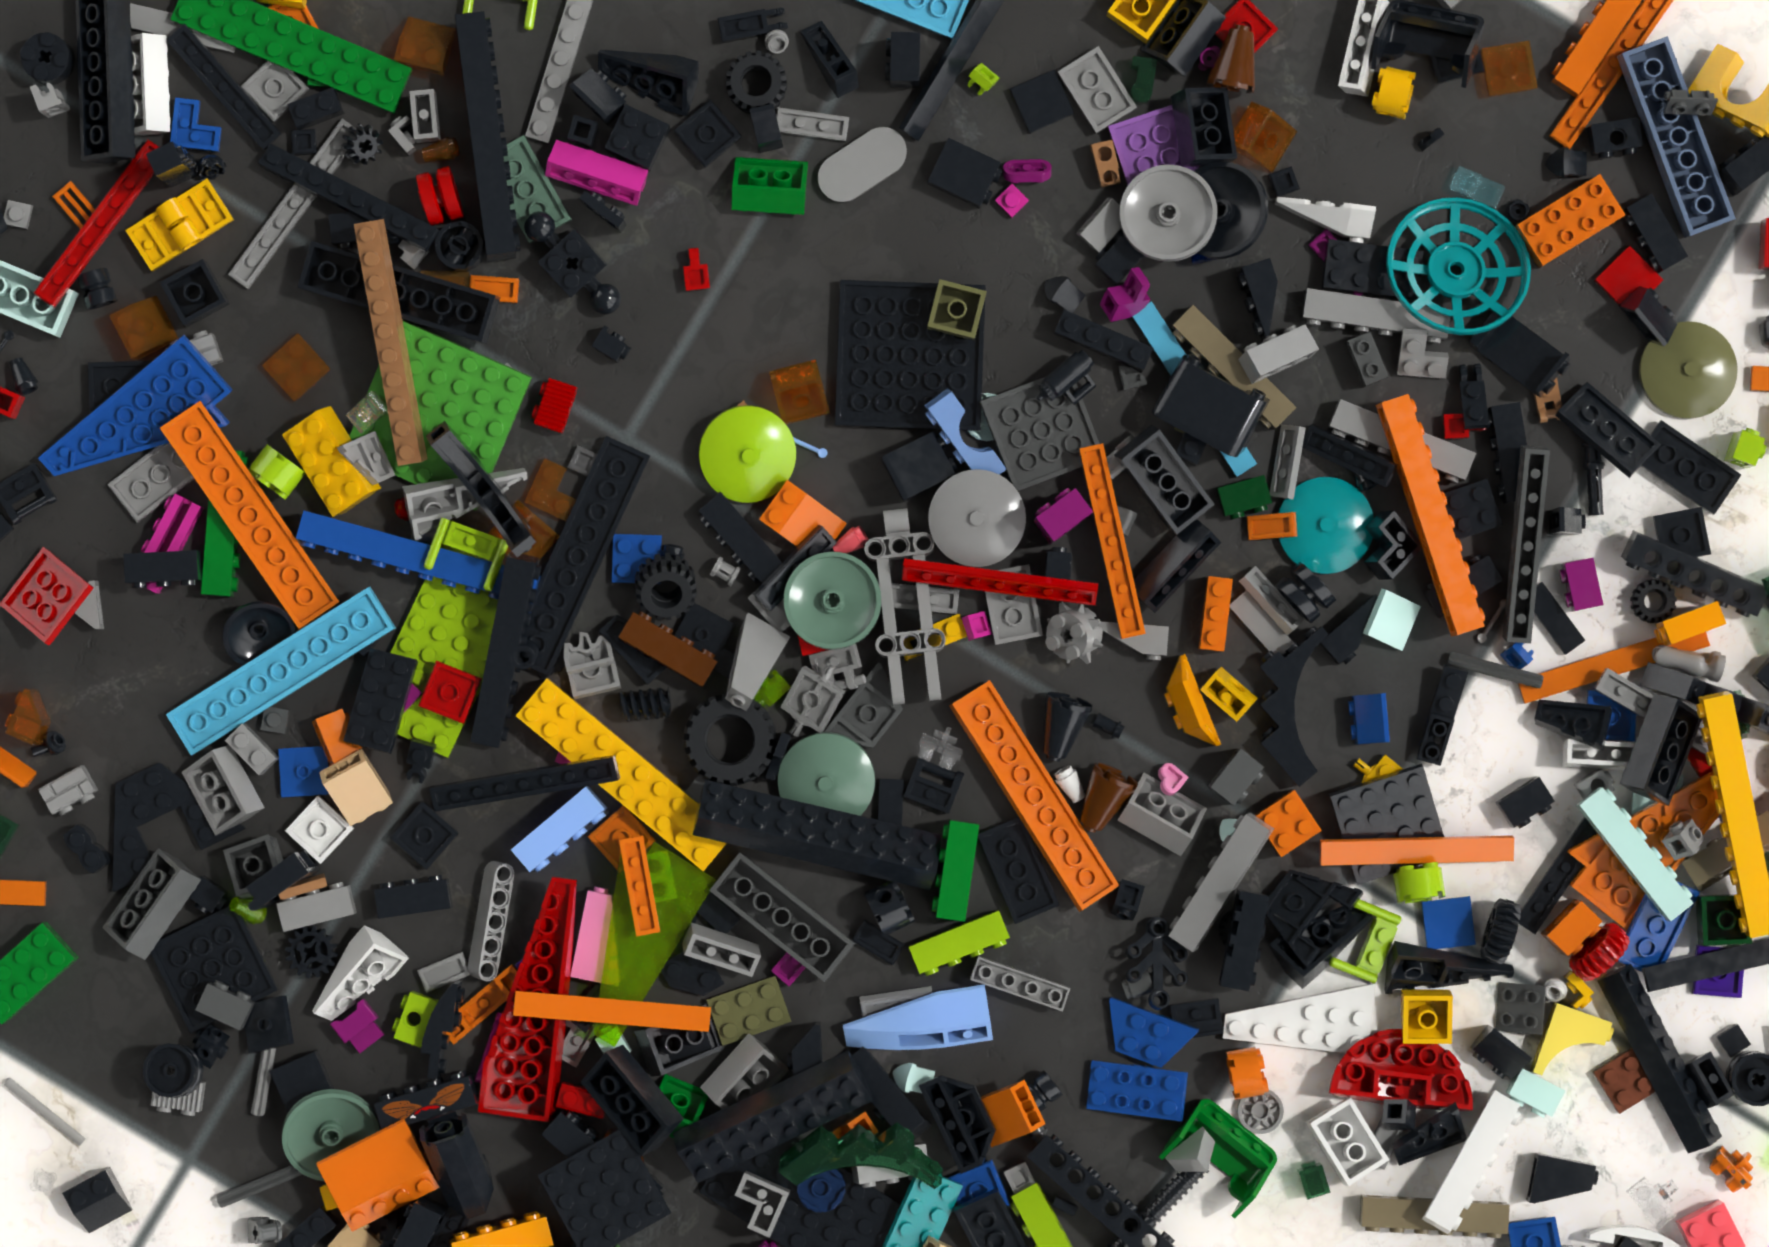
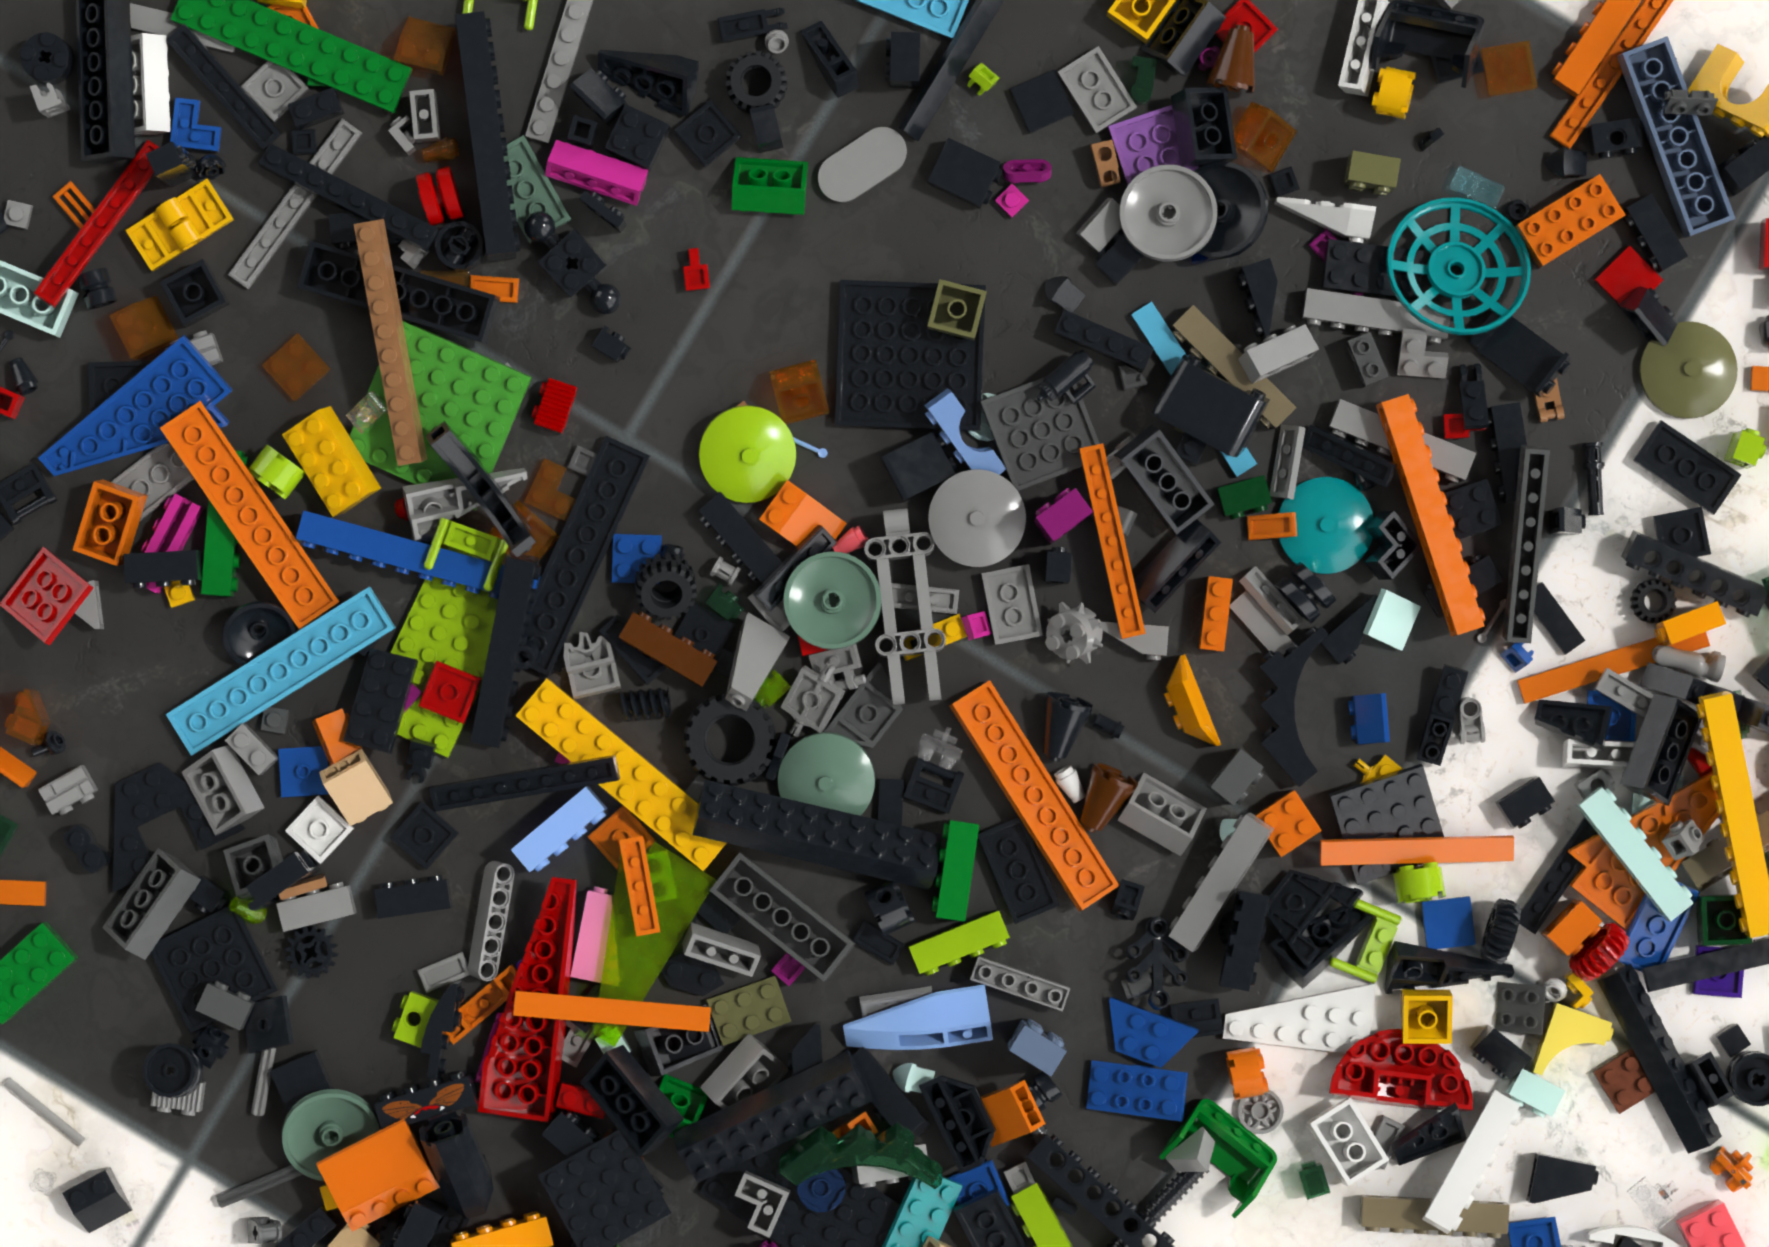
(109, 522): none -> orange brick
(179, 594): none -> yellow plate
(359, 1027): magenta piece -> none
(361, 153): black gear -> none
(363, 965): white wedge -> none
(368, 458): light grey wing -> none
(725, 603): none -> clear green brick
(812, 124): light grey tile -> none
(999, 581): red tile -> none
(1037, 1047): none -> sand blue brick
(1127, 299): magenta brick -> none
(1171, 779): bright pink tile -> none
(1228, 694): yellow brick -> none
(1371, 173): none -> olive brick
(1399, 1114): black brick -> none
(1471, 722): none -> light grey piece
(1495, 670): dark grey axle -> none
(1581, 584): magenta brick -> none
(1608, 429): black plate -> none

